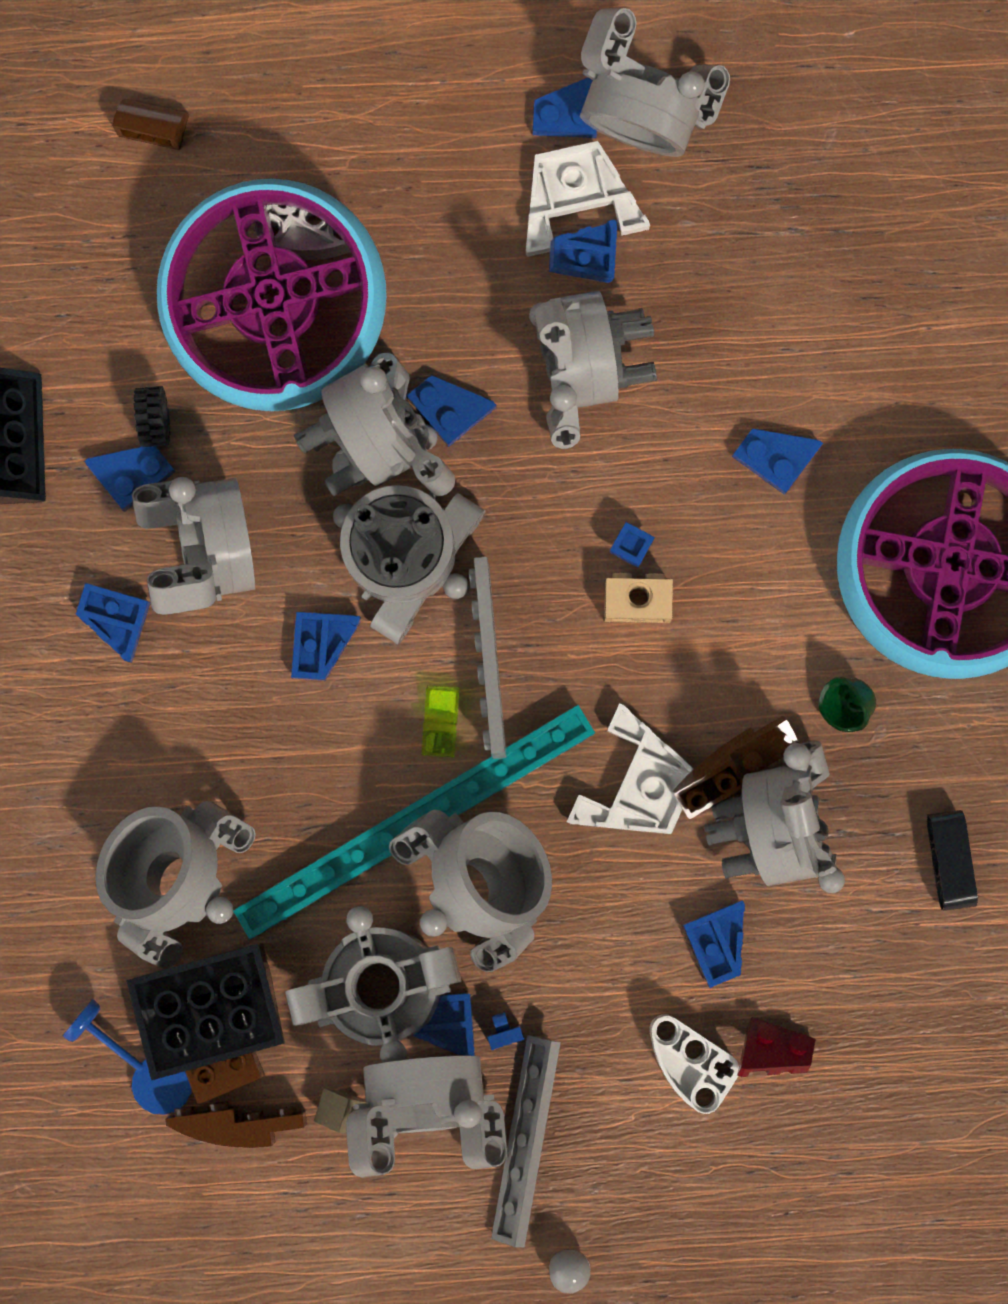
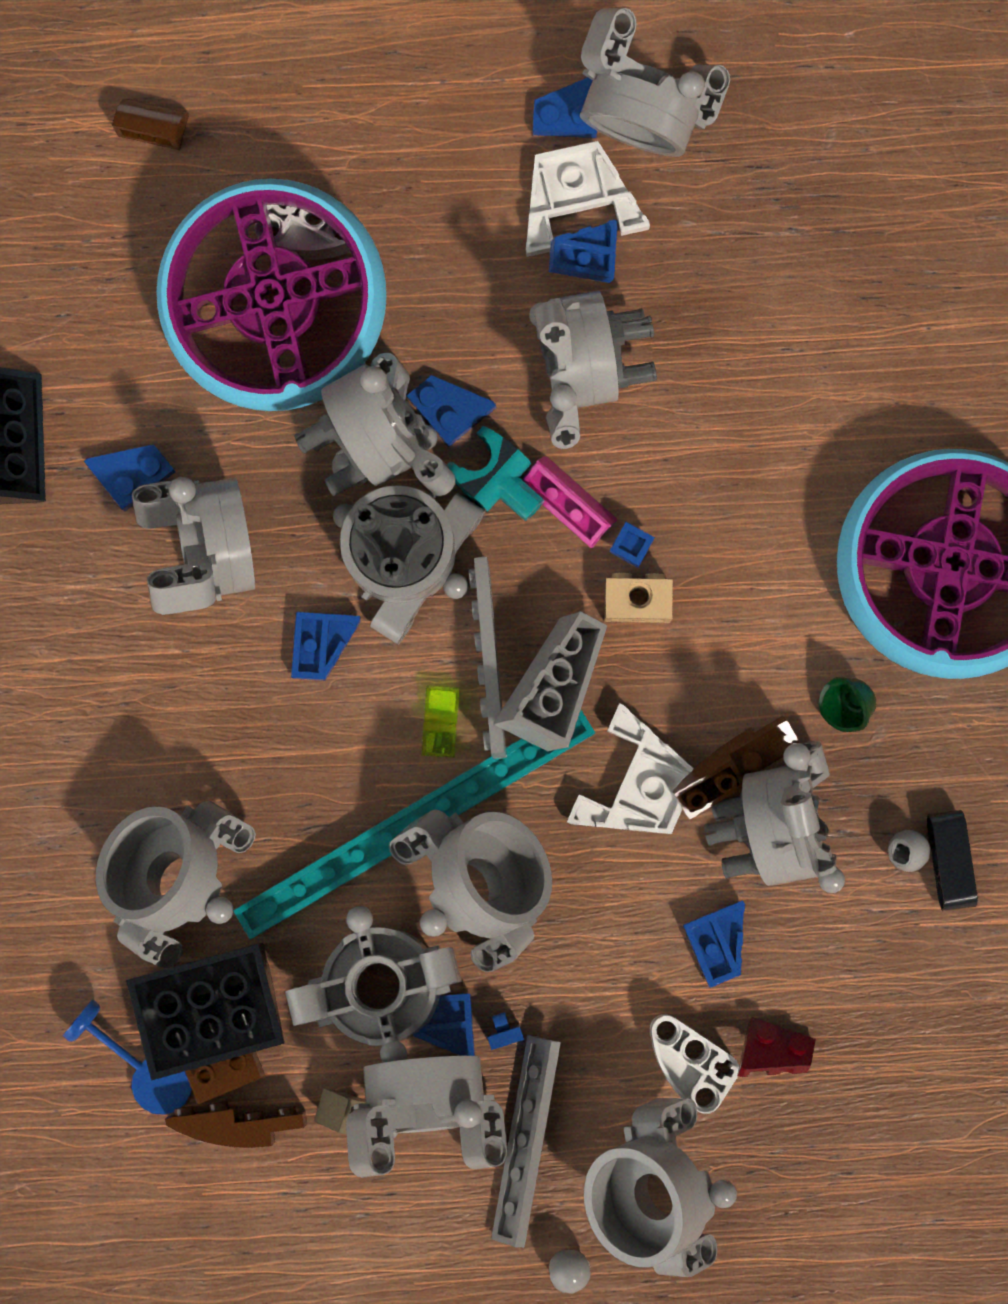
(114, 618): blue wing -> none
(152, 416): black tyre -> none
(499, 478): none -> teal connector
(555, 684): none -> light grey wedge
(569, 501): none -> dark pink slope
(621, 1205): none -> light grey piece
(776, 456): blue wing -> none
(908, 850): none -> light grey piece

